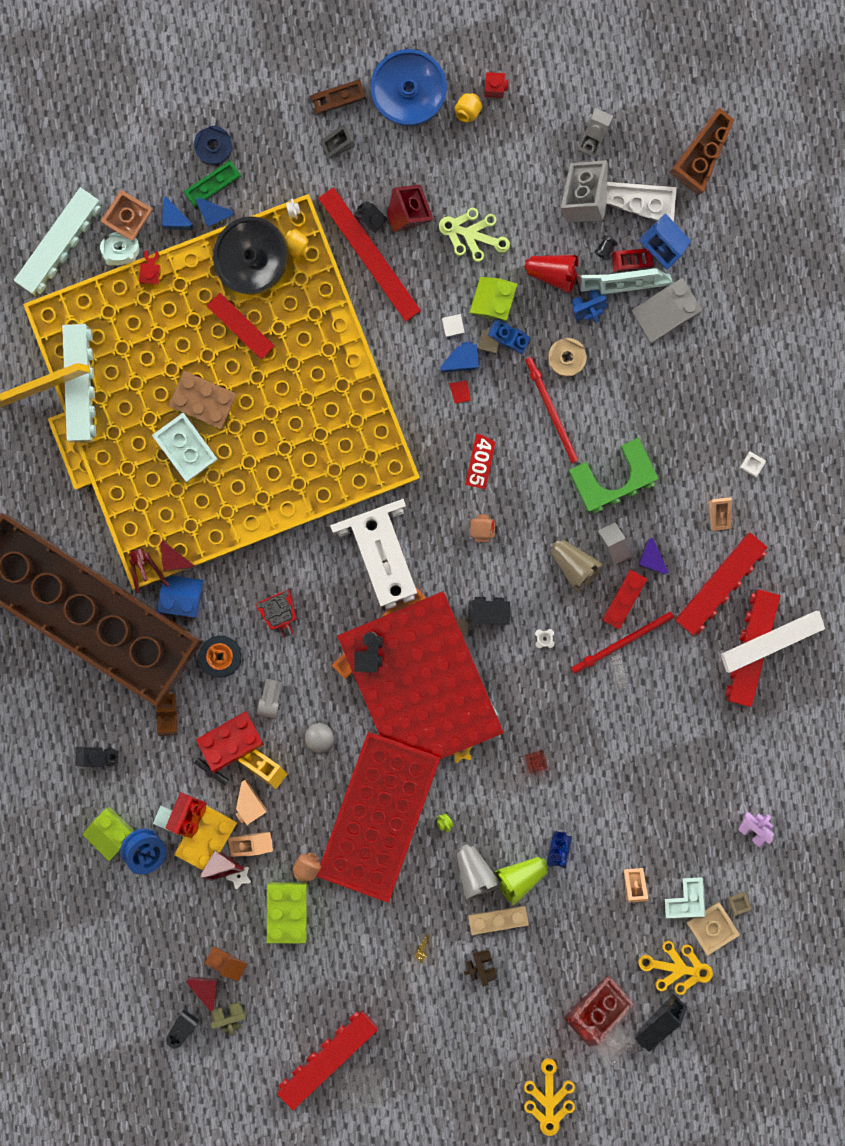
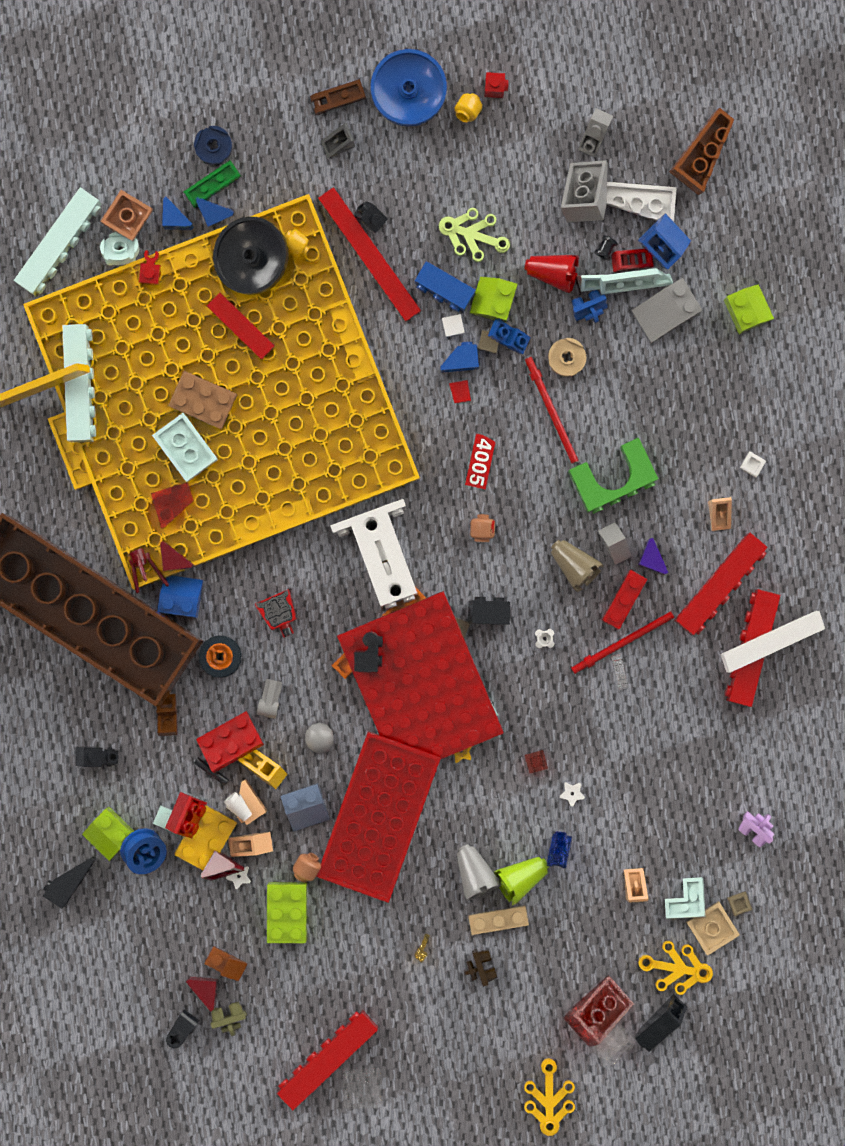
(63, 887): none -> black slope
(171, 502): none -> clear red wing
(237, 805): none -> white cone
(293, 209): white plate -> none
(305, 807): none -> sand blue slope
(408, 208): dark red slope -> none
(444, 287): none -> blue brick
(444, 822): lime plate -> none
(567, 793): none -> white plate
(748, 308): none -> lime slope

